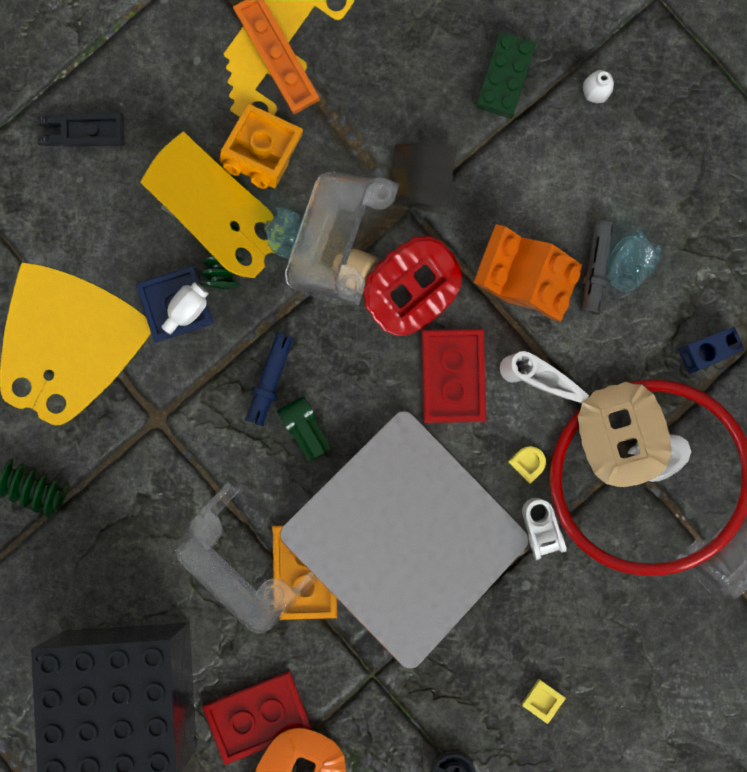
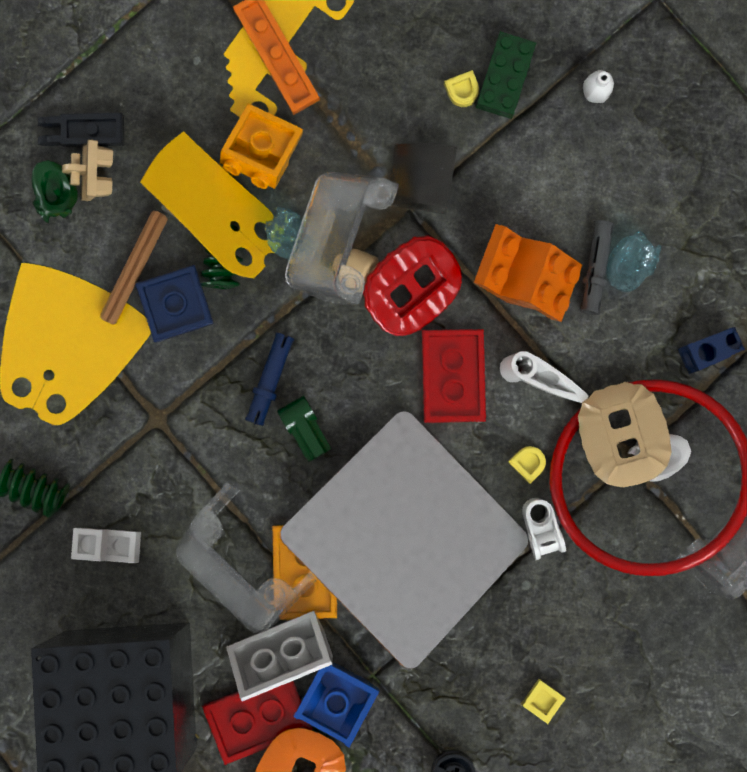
(52, 191): none -> dark green hat
(92, 157): none -> tan hips
(106, 545): none -> white slope
(133, 267): none -> medium nougat axle
(185, 306): white plant -> none
(279, 655): none -> white slope
(337, 702): none -> blue slope
(462, 89): none -> light yellow tile

